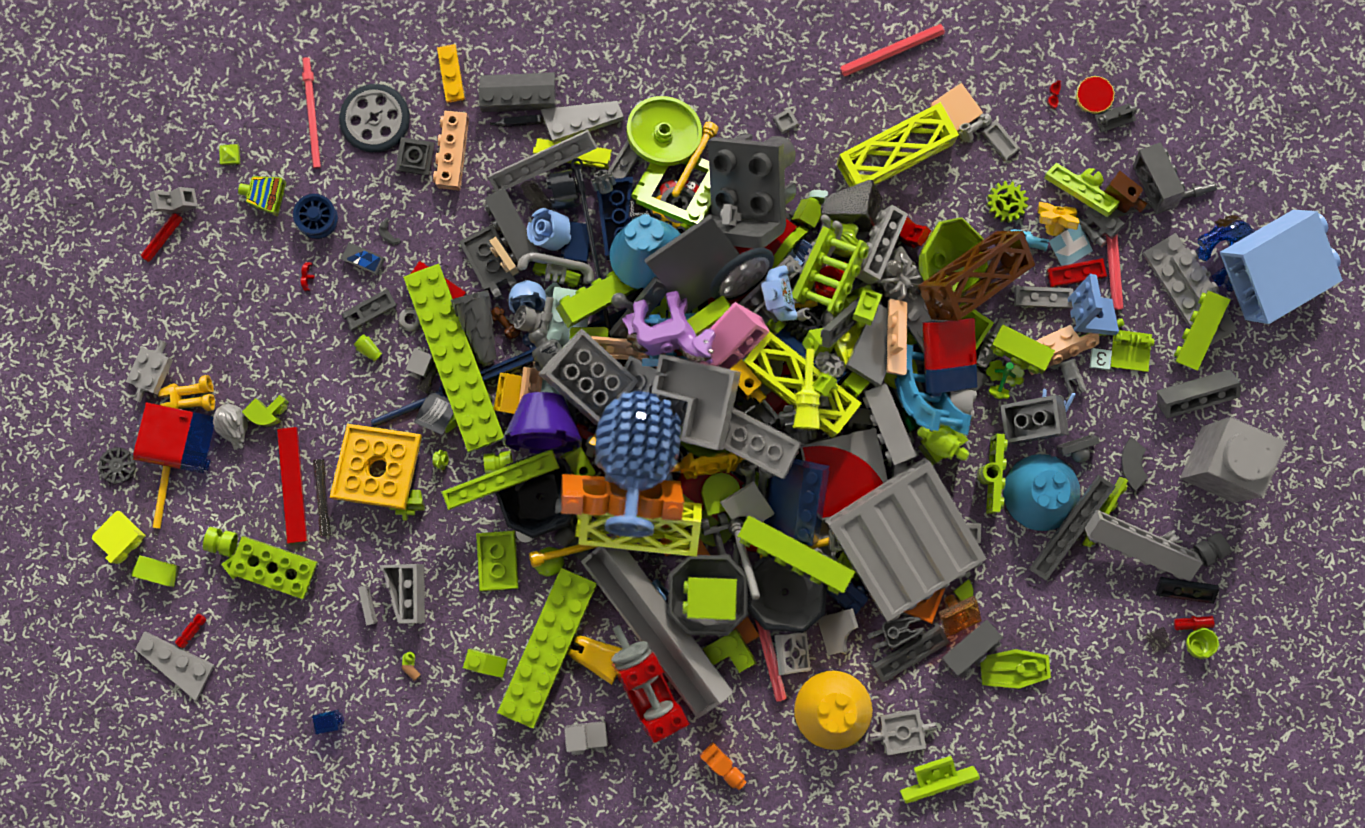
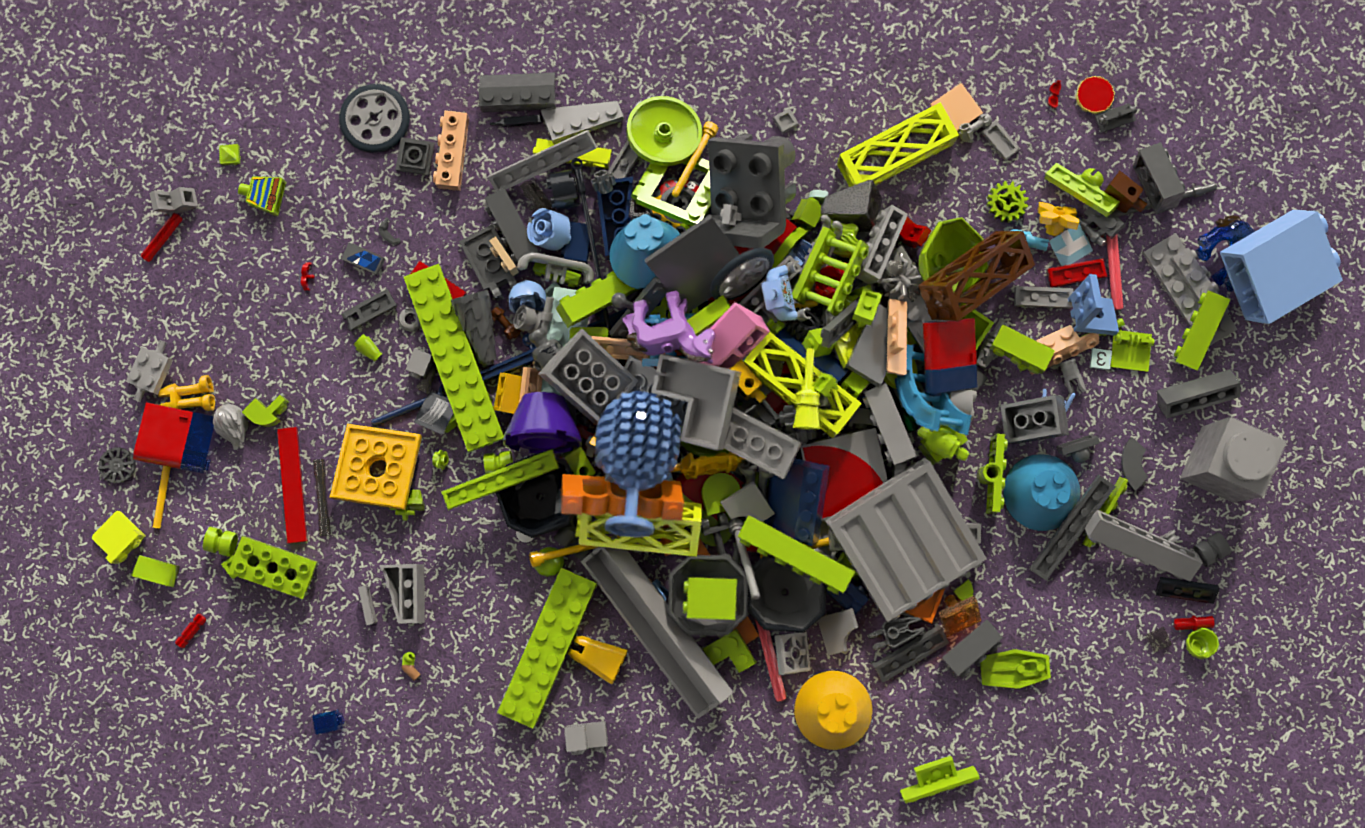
(177, 664): light grey wing -> none
(308, 77): coral bar -> none
(315, 216): dark blue wheel -> none
(451, 73): yellow plate -> none
(485, 663): lime slope -> none
(497, 560): lime tile -> none
(647, 689): red piece -> none
(723, 766): orange piece -> none
(824, 363): light grey gear -> none
(892, 50): coral axle -> none
(902, 732): light grey plate -> none
(1009, 374): lime plant -> none

